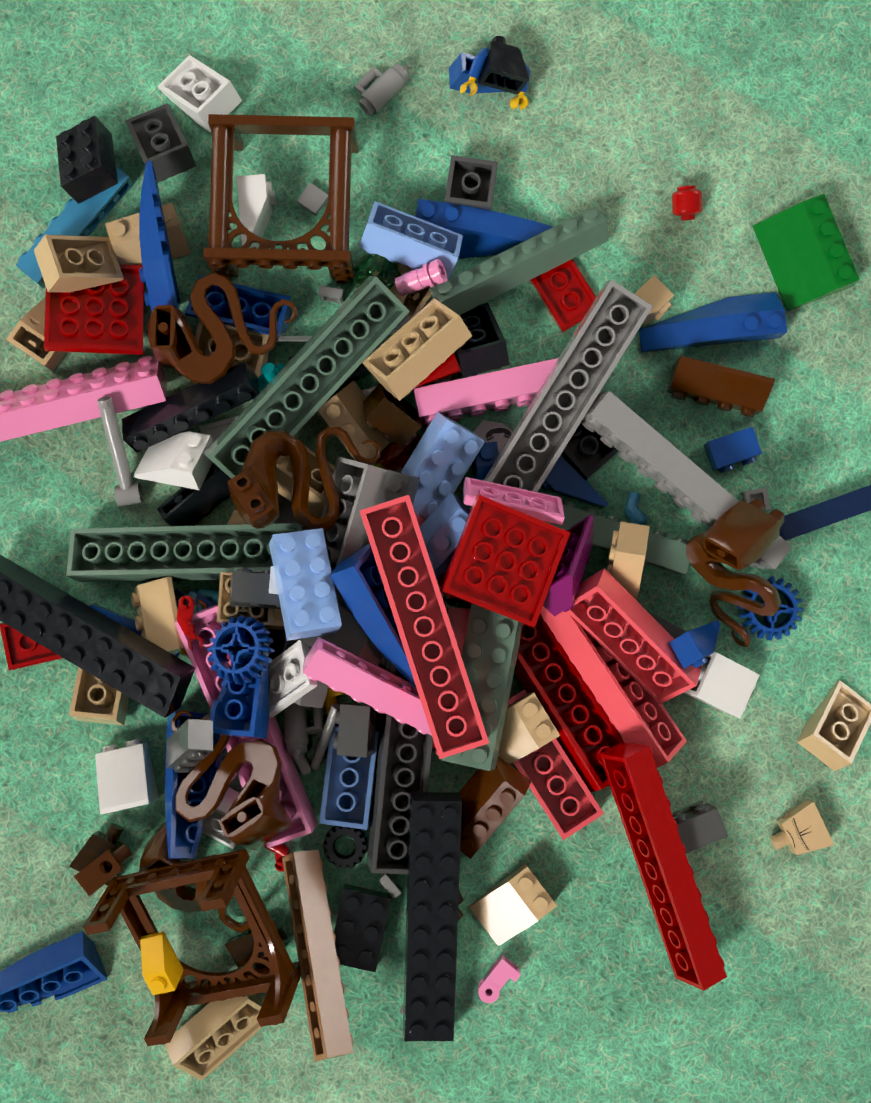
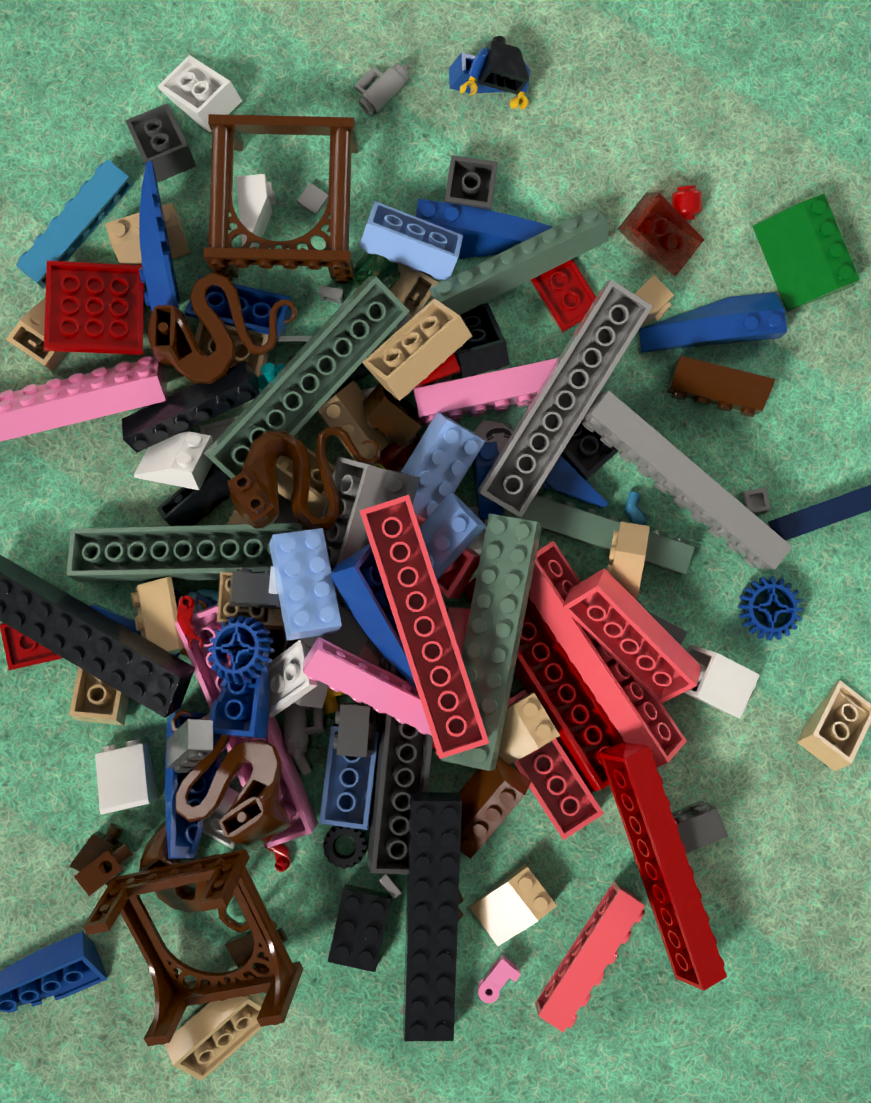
(76, 262): tan slope -> none
(86, 159): black brick -> none
(126, 492): light grey piece -> none
(159, 963): yellow slope -> none
(317, 955): medium nougat brick -> none
(325, 737): light grey bar -> none
(418, 279): bright pink axle -> none
(505, 561): red plate -> none
(538, 505): bright pink tile -> none
(570, 568): magenta slope -> none
(589, 956): none -> coral brick
(661, 232): none -> clear red slope
(696, 645): blue slope -> none
(732, 449): blue brick -> none
(737, 541): reddish brown hips -> none
(802, 830): tan torso -> none

